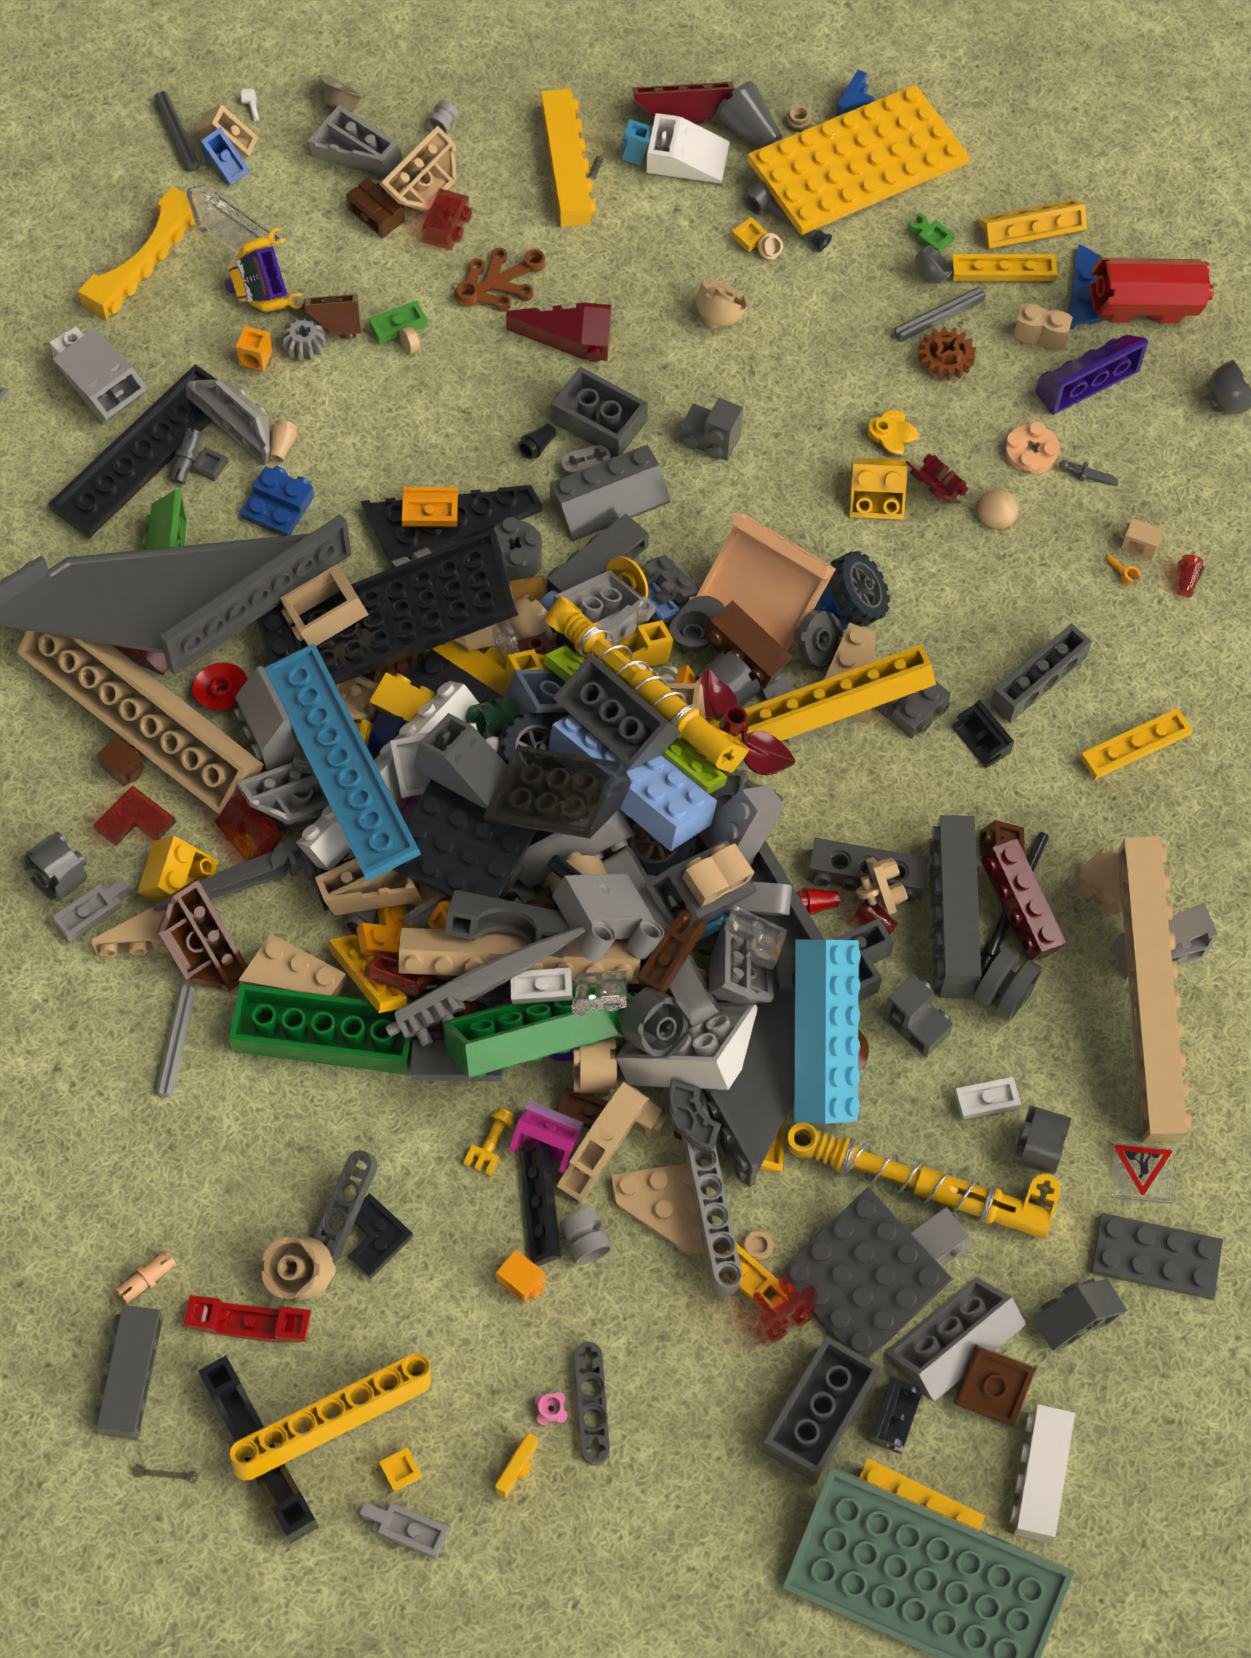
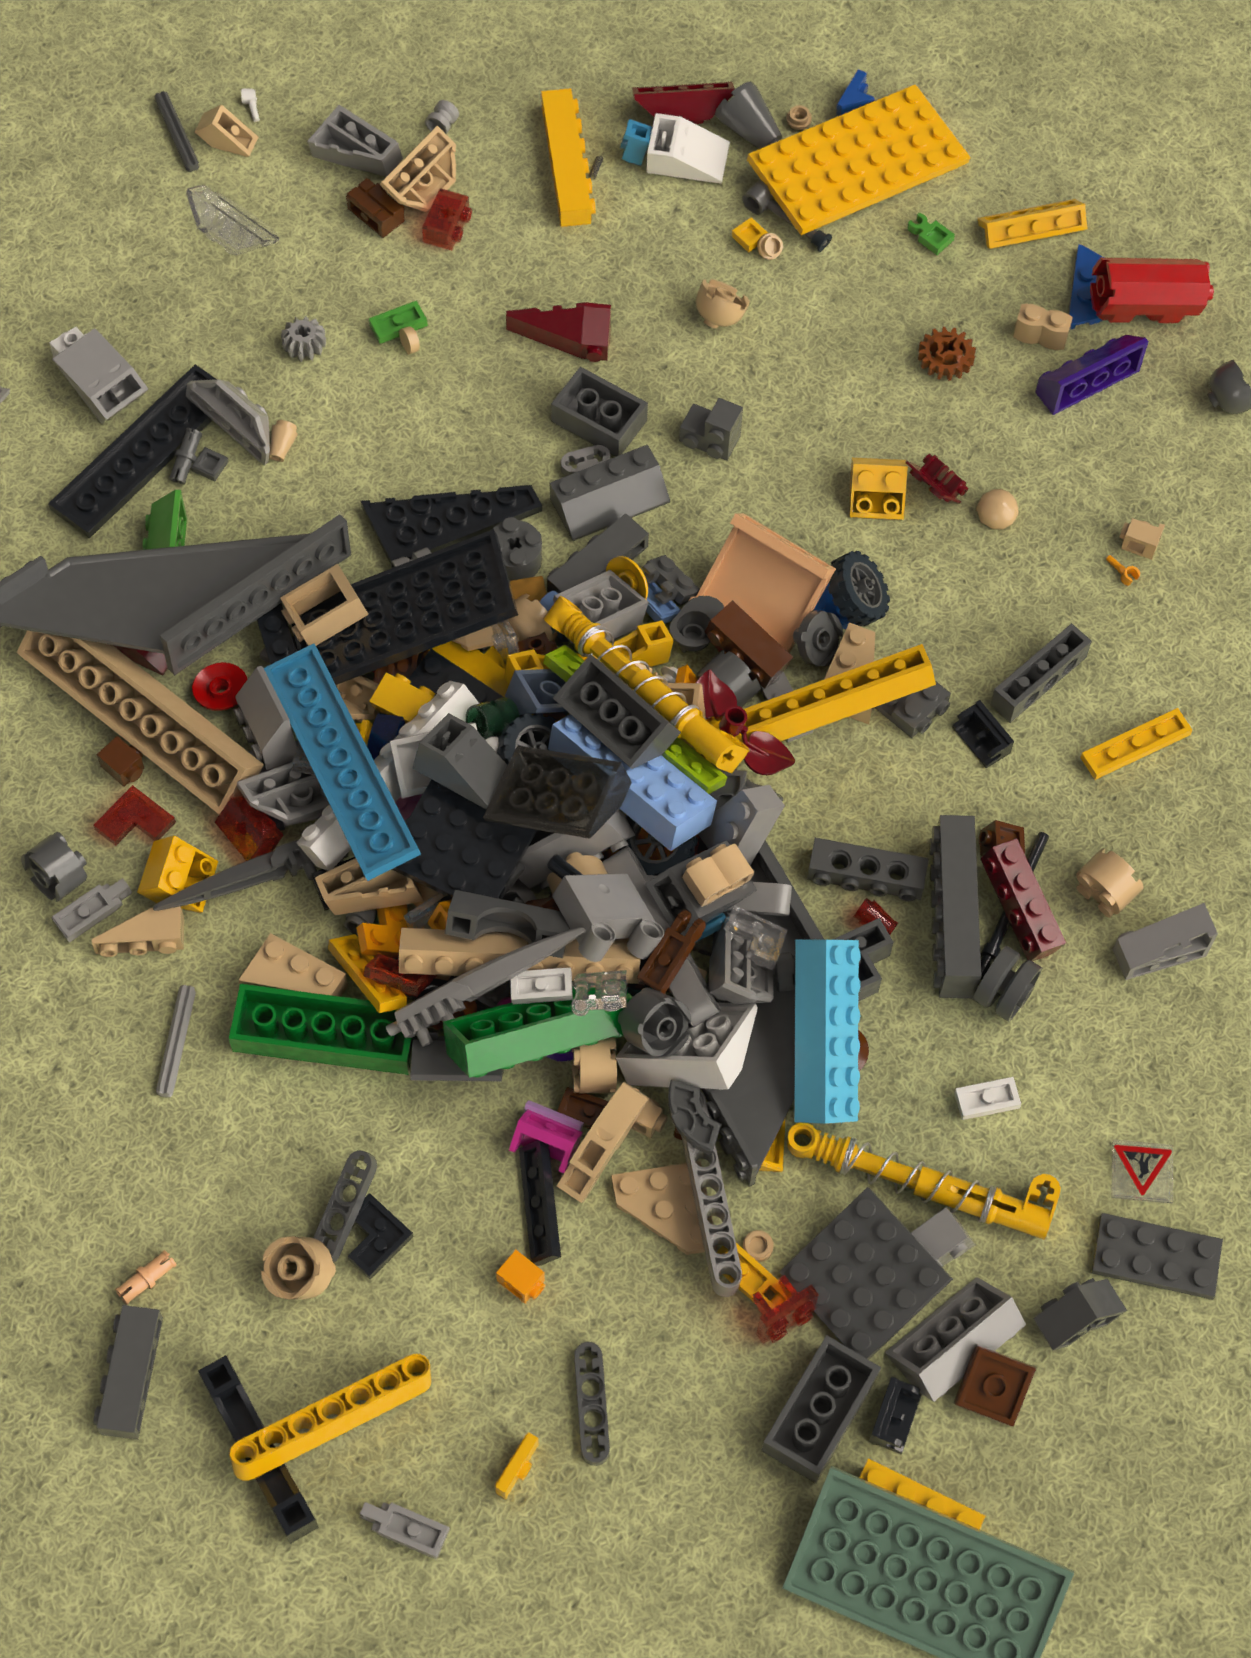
(107, 291): yellow arch -> none
(139, 1471): clear smoke hinge -> none
(200, 940): reddish brown wedge -> none
(224, 156): slope -> none
(247, 1321): red slope -> none
(254, 348): light orange brick -> none
(258, 276): torso -> none
(278, 501): blue plate -> none
(336, 314): reddish brown slope -> none
(339, 93): dark tan piece -> none
(400, 1469): yellow plate -> none
(430, 506): light orange plate -> none
(498, 281): dark orange plant -> none
(501, 1119): yellow hinge -> none
(535, 442): black cone -> none
(555, 1400): bright pink plate -> none
(587, 1239): light grey wheel -> none
(628, 618): light grey hinge -> none
(818, 900): red cone -> none
(887, 895): tan hips -> none
(892, 431): yellow plate -> none
(915, 1018): dark grey brick -> none
(932, 265): dark grey hair -> none
(939, 314): dark grey axle -> none
(1004, 267): yellow plate -> none
(1036, 435): light nougat plate -> none
(1042, 1140): dark grey brick -> none
(1043, 1473): white brick -> none
(1088, 473): dark grey piece -> none
(1152, 989): tan brick -> none
(1189, 572): clear red cone -> none

